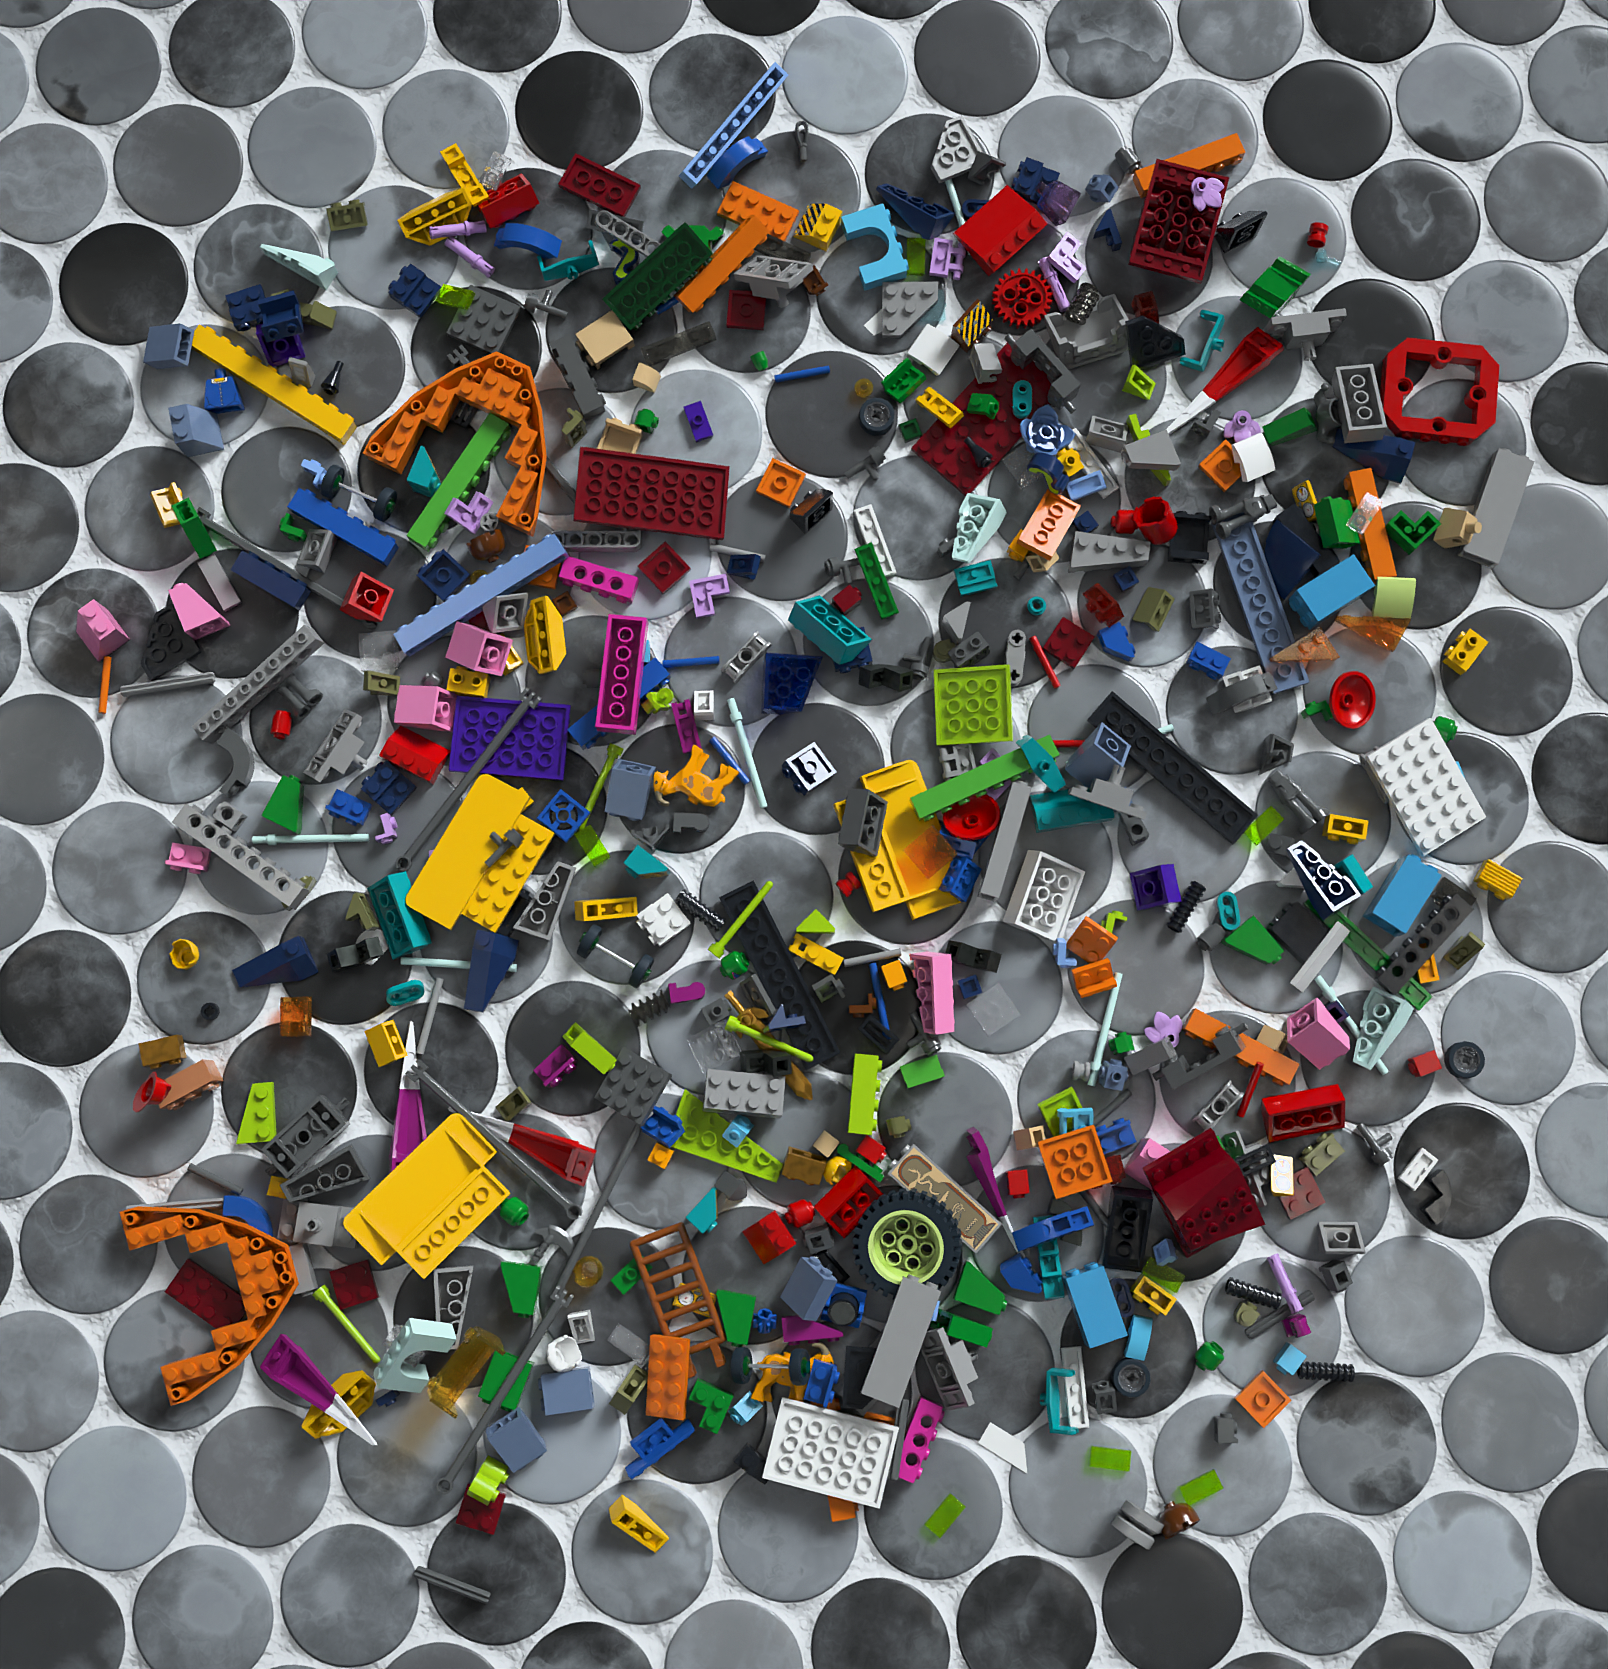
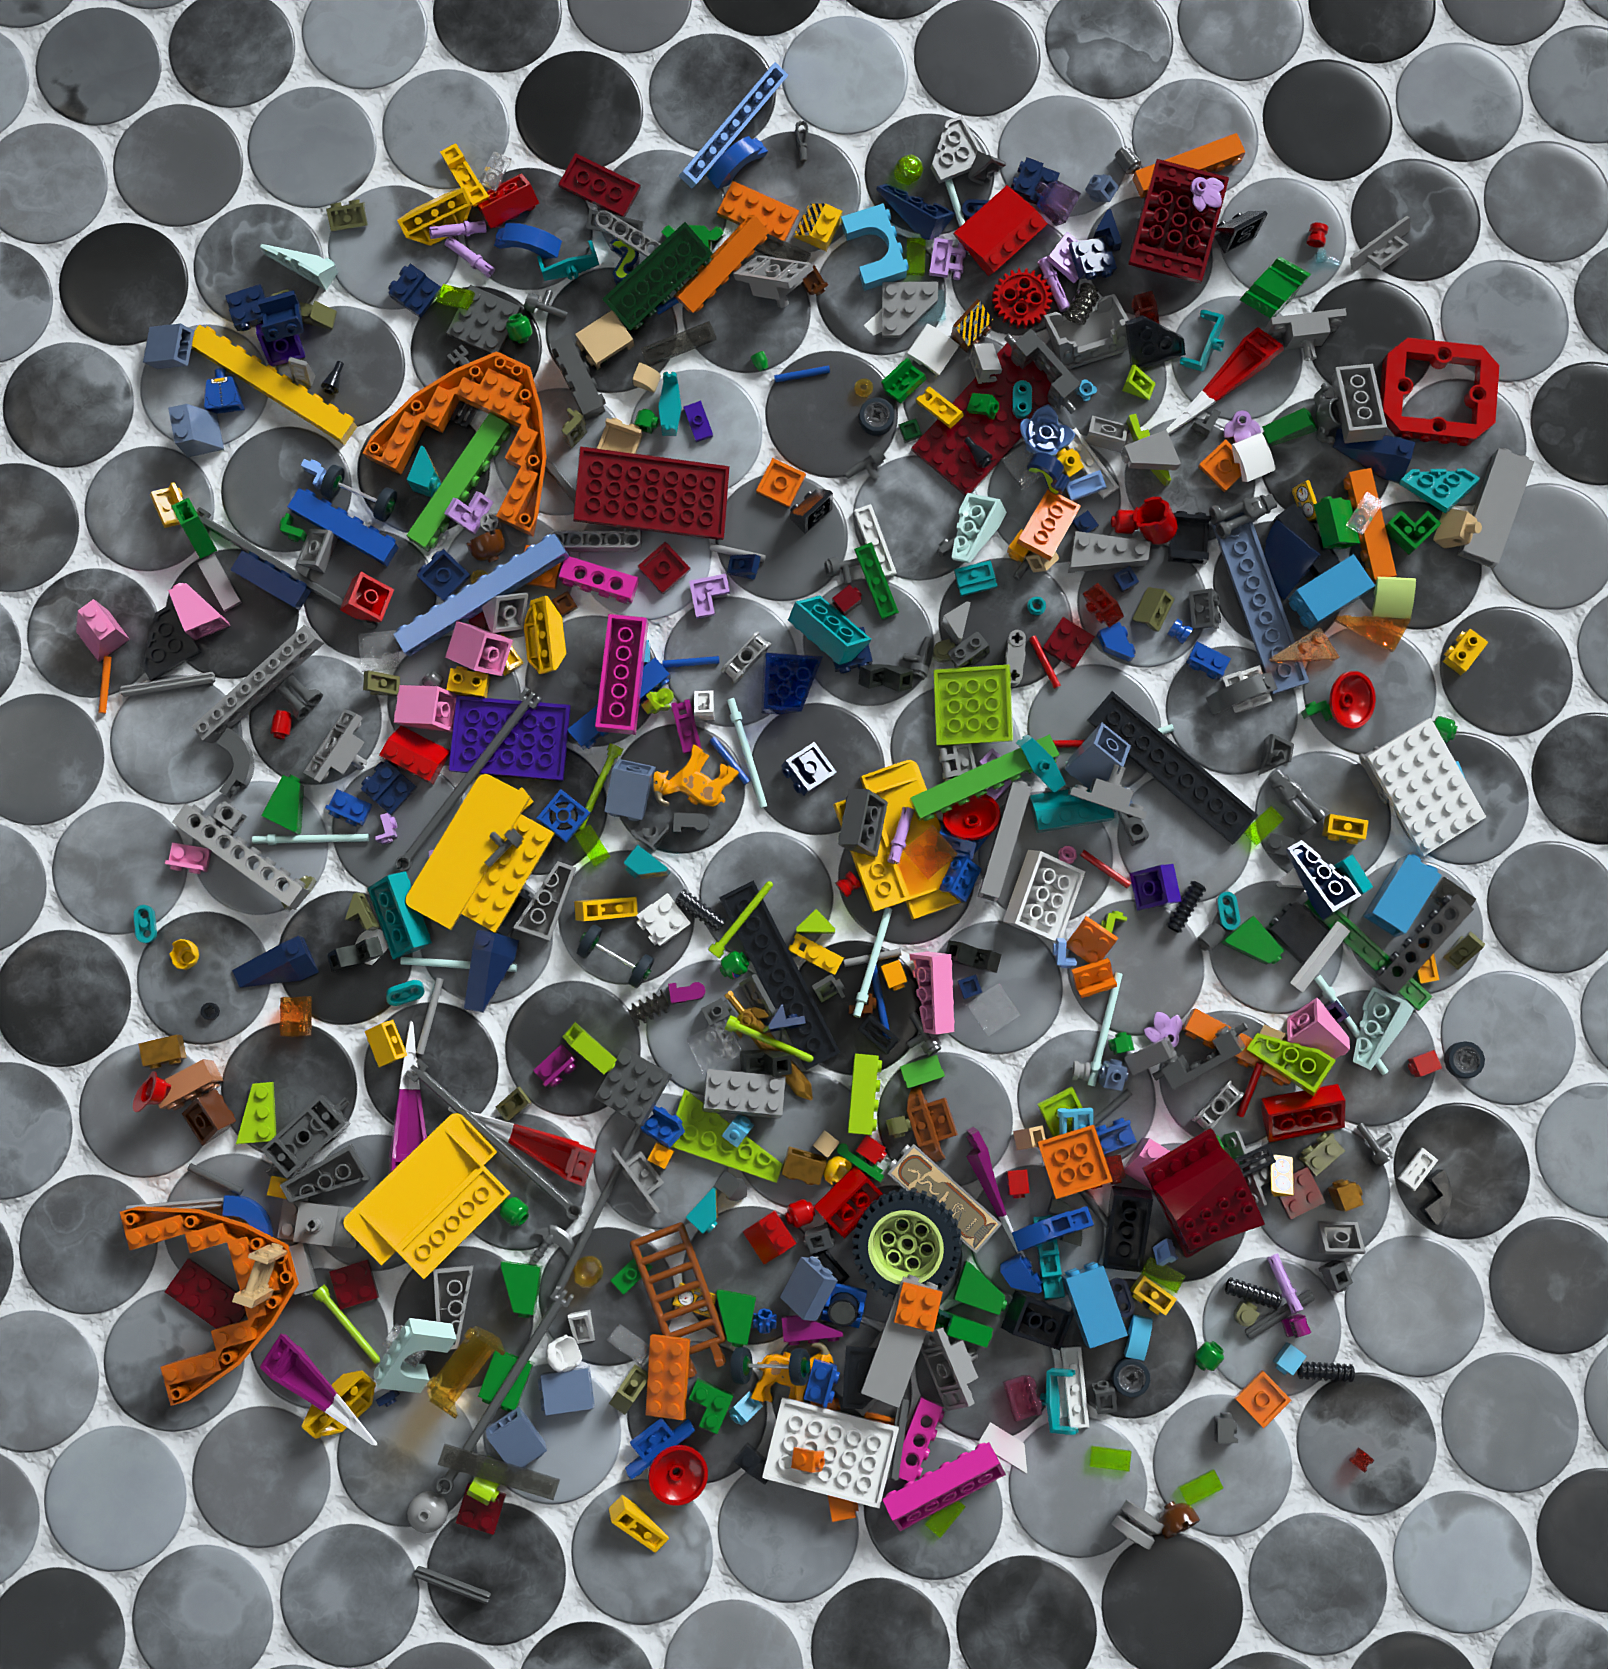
(145, 924): none -> teal plate
(208, 1116): none -> reddish brown slope
(257, 1288): none -> tan fence
(427, 1512): none -> light grey cylinder
(498, 1471): none -> clear smoke plate
(519, 328): none -> green head
(642, 1174): none -> light grey bracket
(670, 405): none -> teal piece
(681, 1486): none -> red dish
(745, 310): dark red plate -> none
(808, 1460): none -> orange bracket
(862, 996): none -> light aqua bar
(898, 842): none -> lavender pin
(908, 169): none -> clear neon green hair
(918, 1306): none -> orange plate
(930, 1123): none -> dark orange plate
(943, 1486): none -> dark pink brick
(1023, 1397): none -> clear pink bracket
(1037, 1320): none -> black slope
(1067, 850): none -> bright pink plate
(1085, 384): none -> medium azure plate
(1092, 259): none -> dark blue plate
(1106, 869): none -> red bar
(1180, 631): none -> blue wheel
(1297, 1063): none -> lime wedge
(1345, 1195): none -> pearl gold brick
(1361, 1460): none -> clear red wheel
(1384, 248): none -> light grey bracket
(1440, 487): none -> teal plate
(1497, 879): yellow brick -> none

